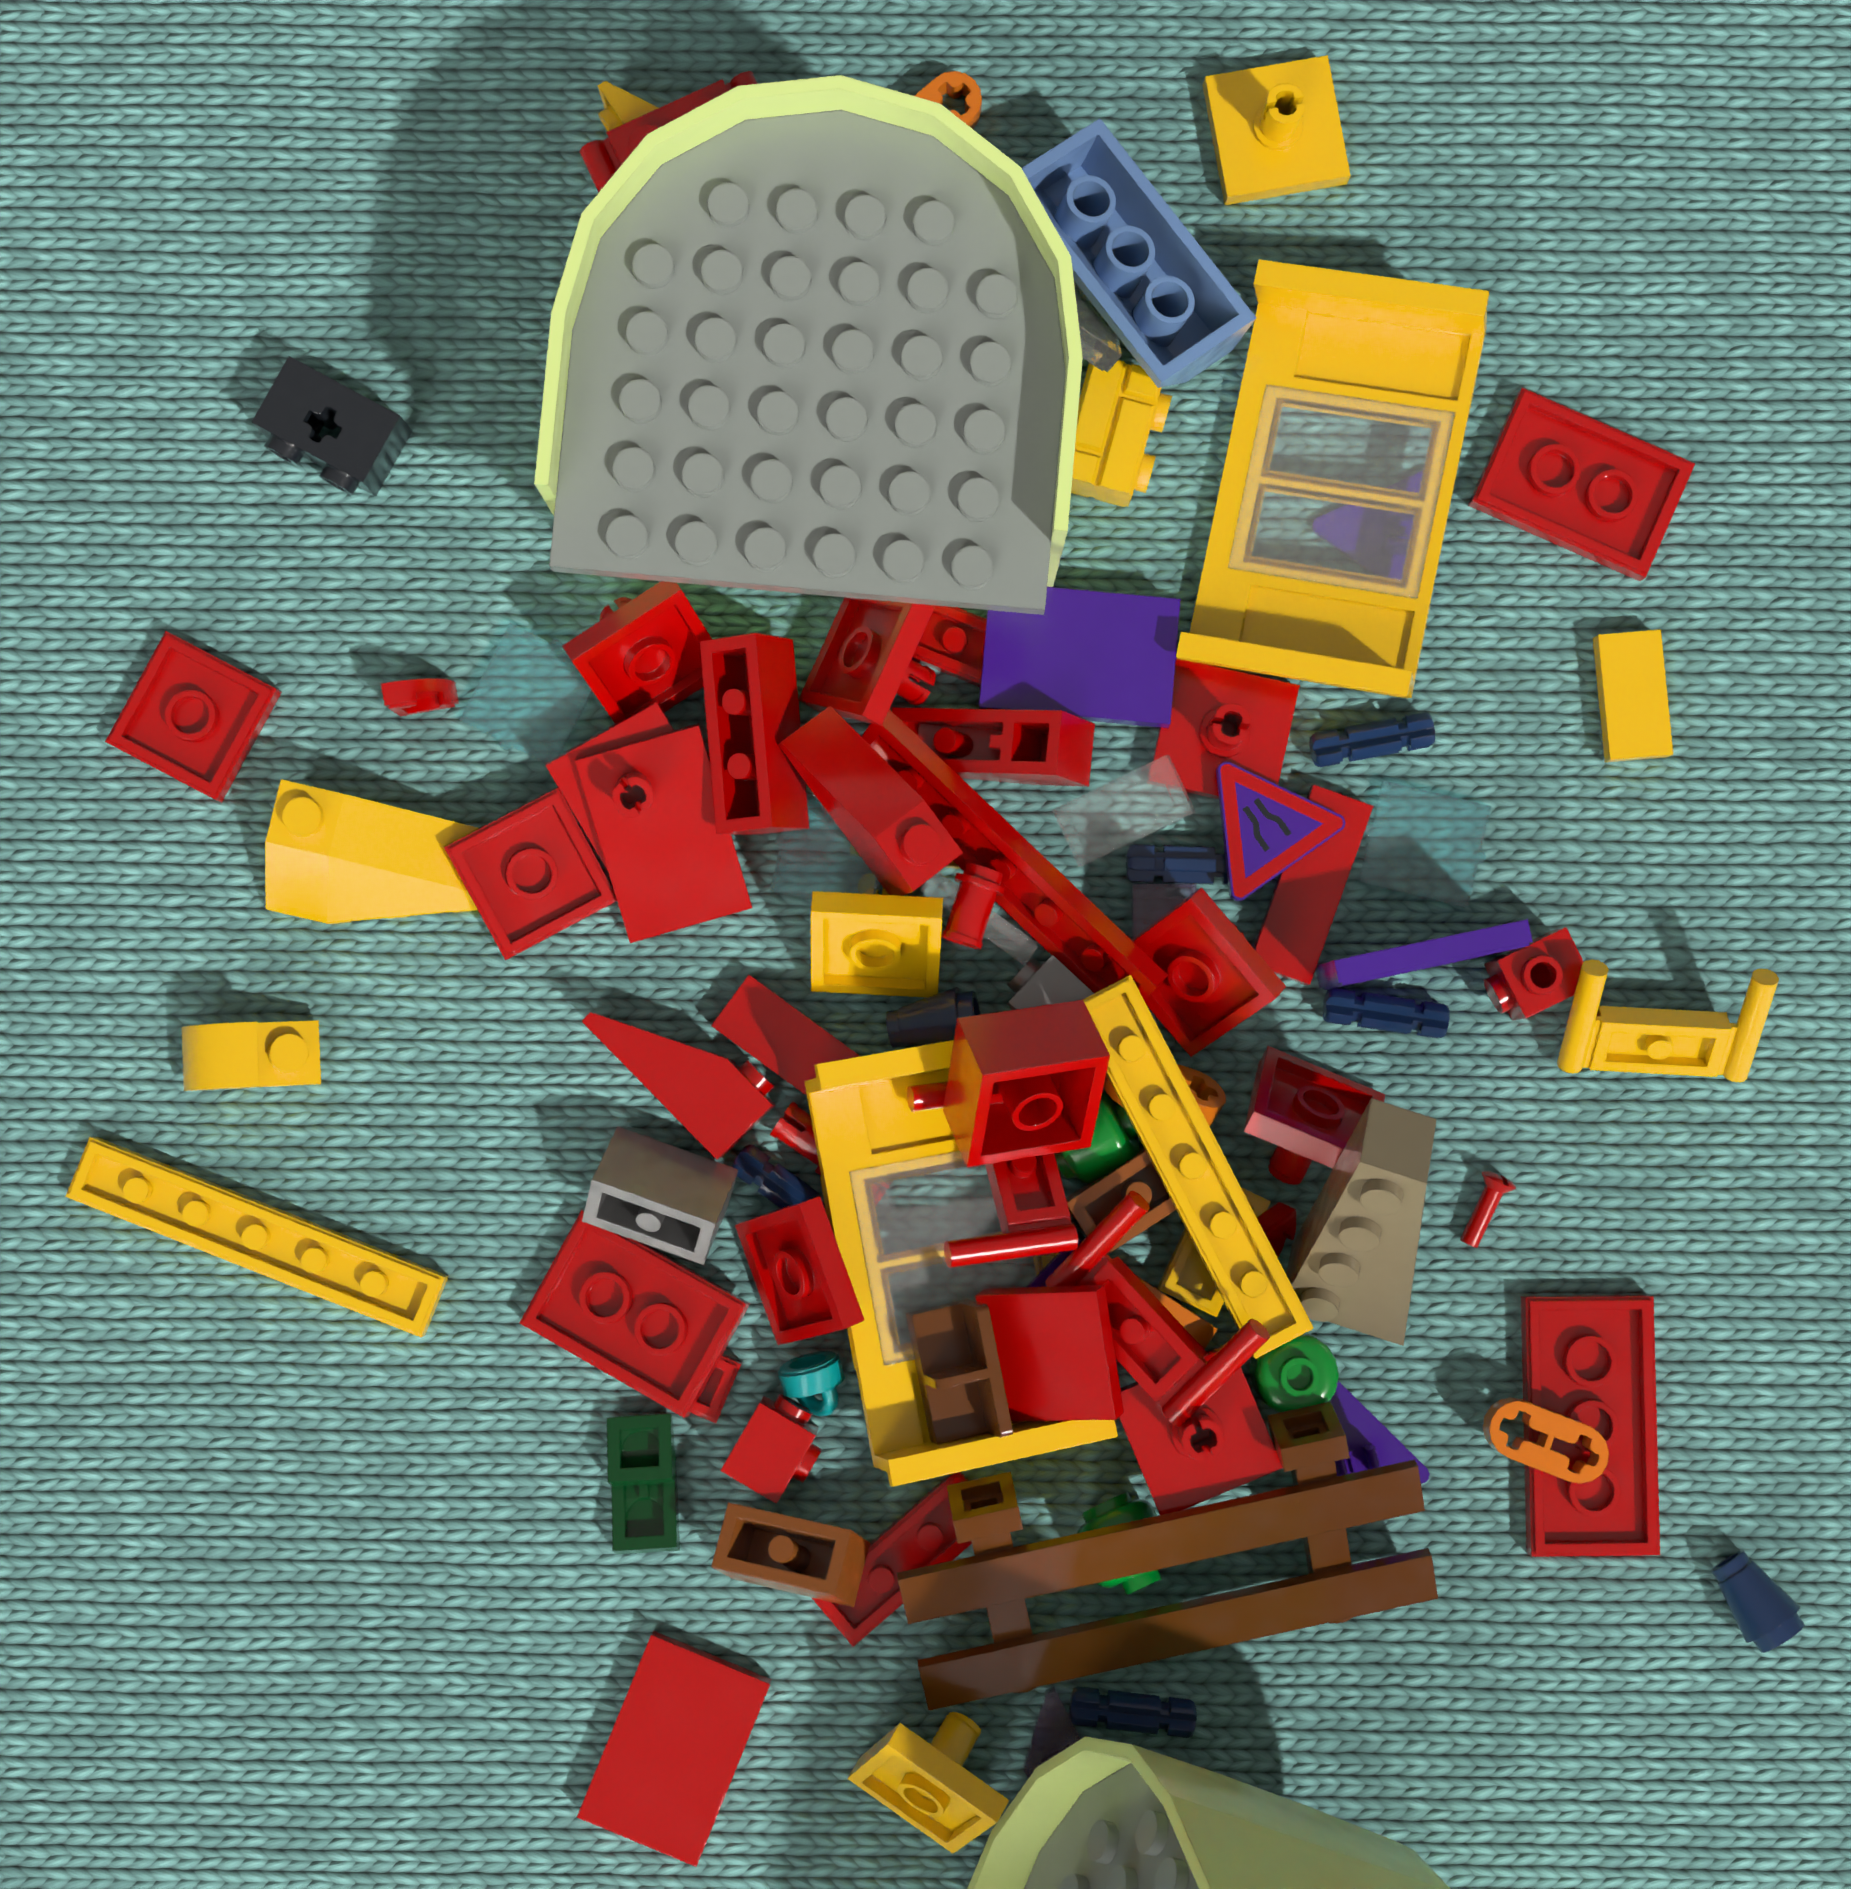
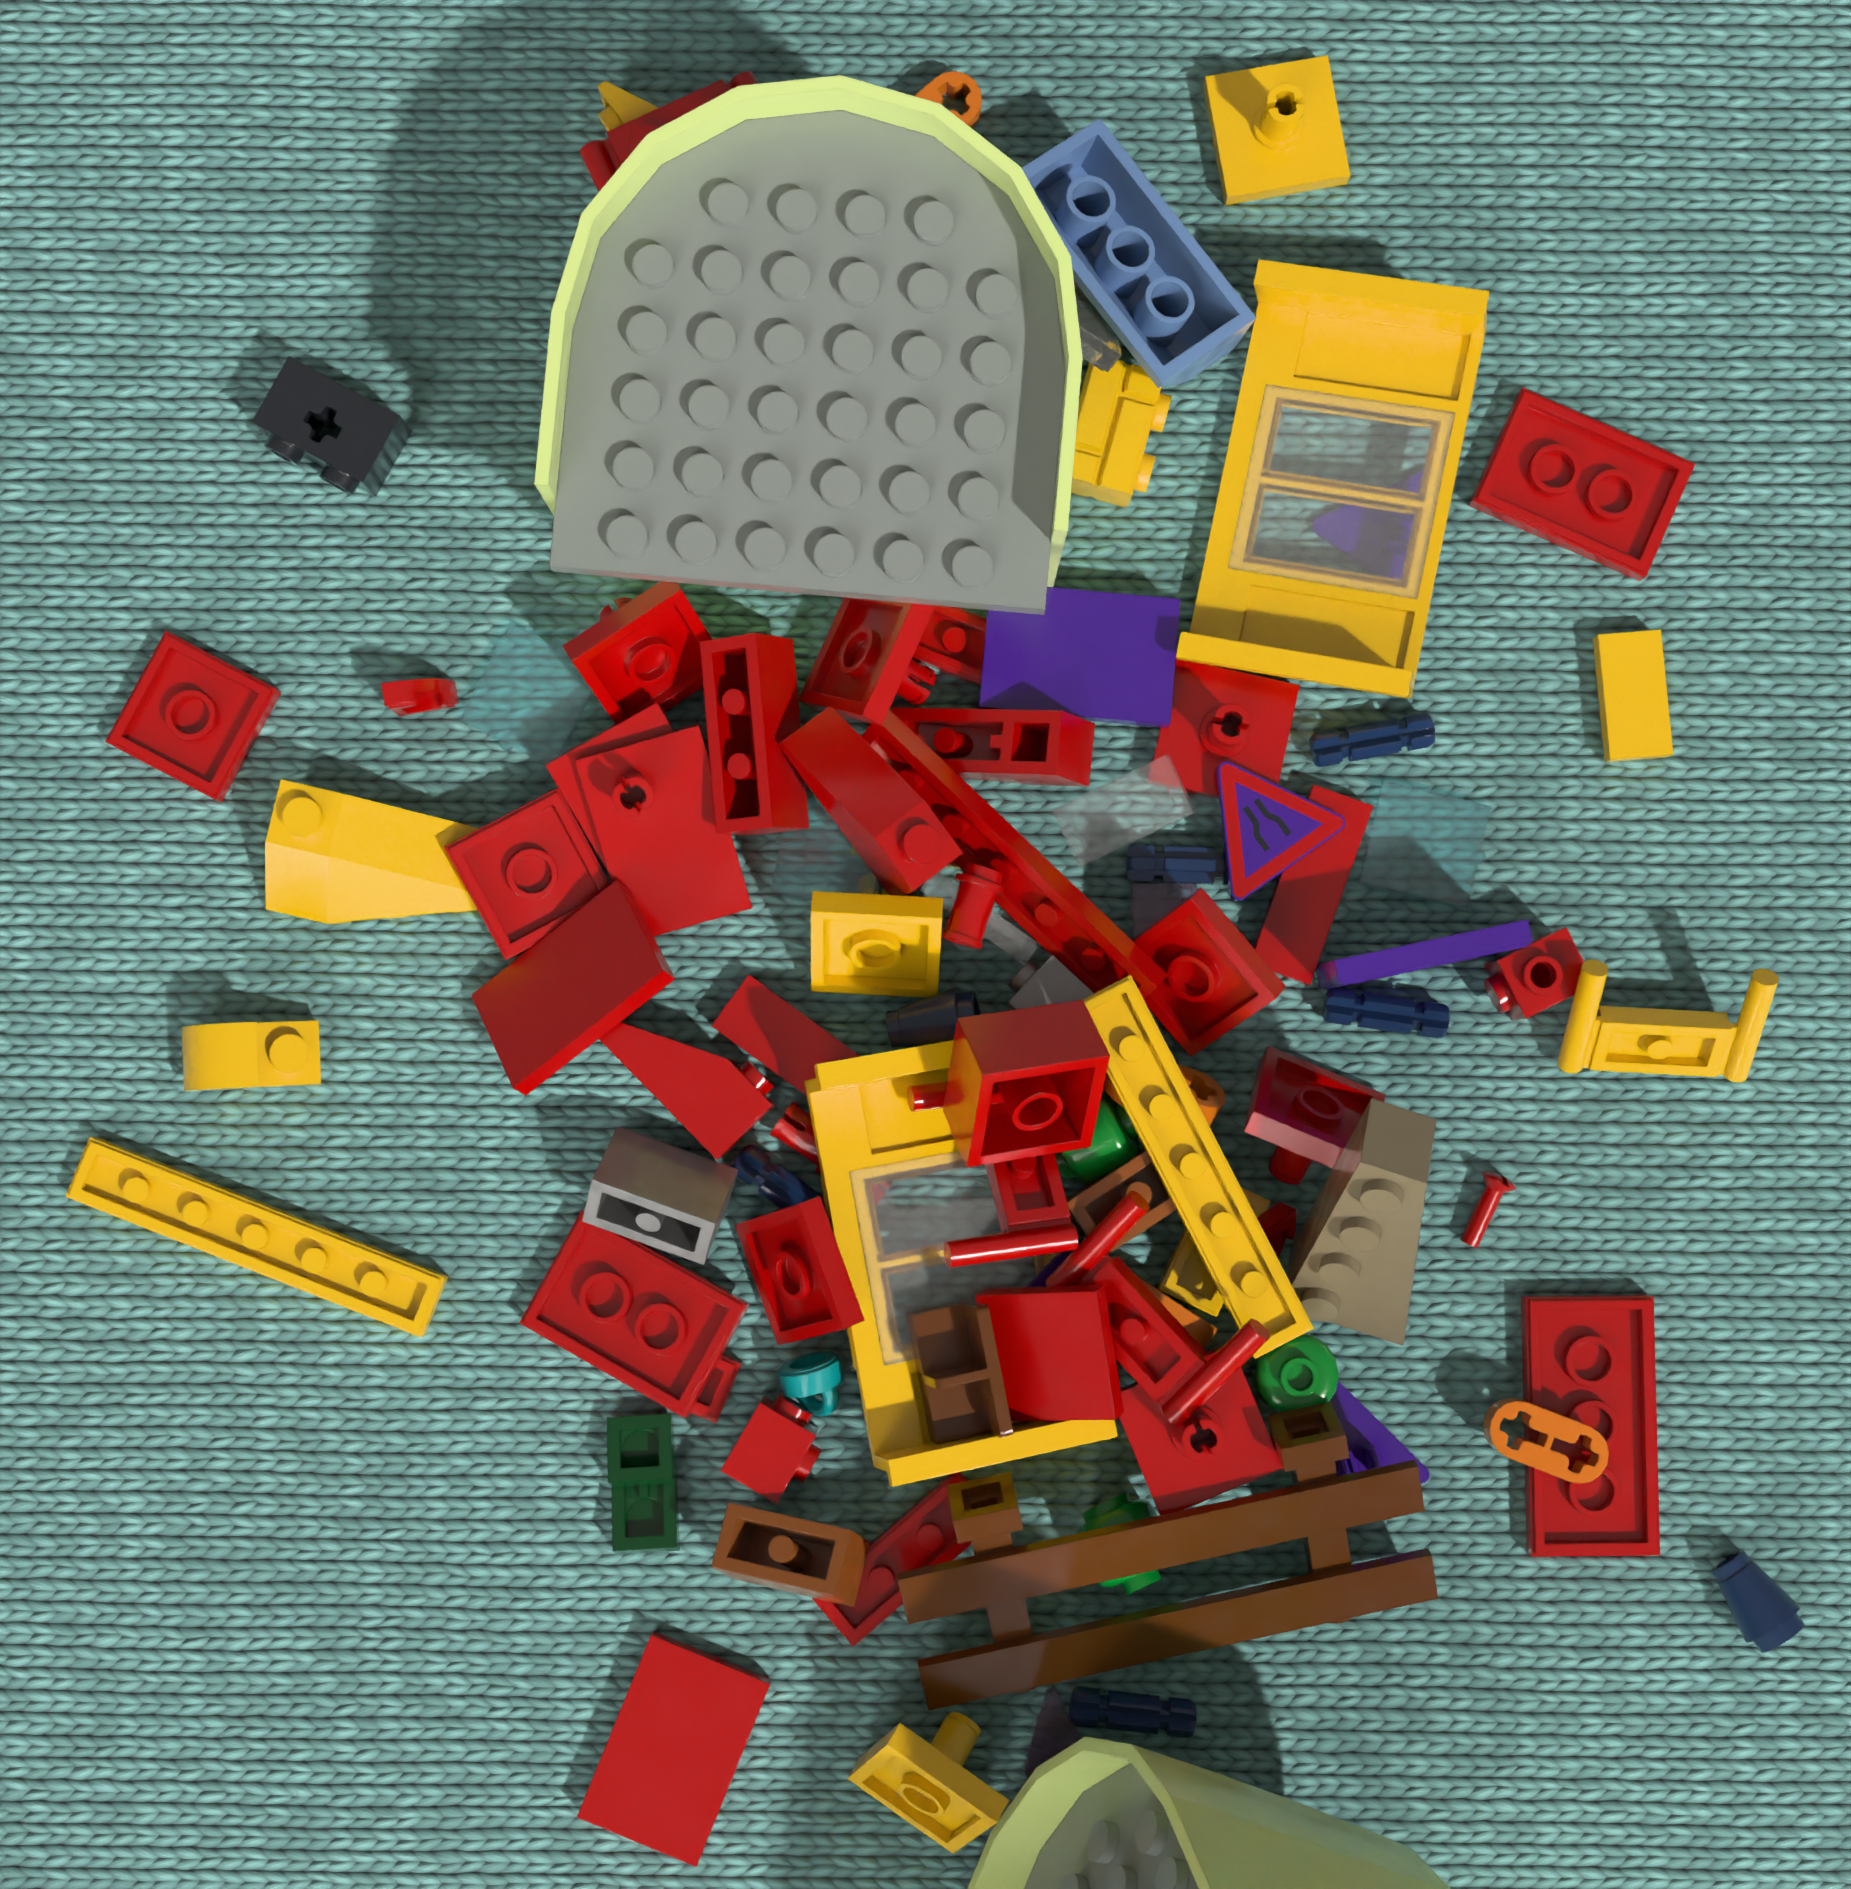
(572, 987): none -> red tile

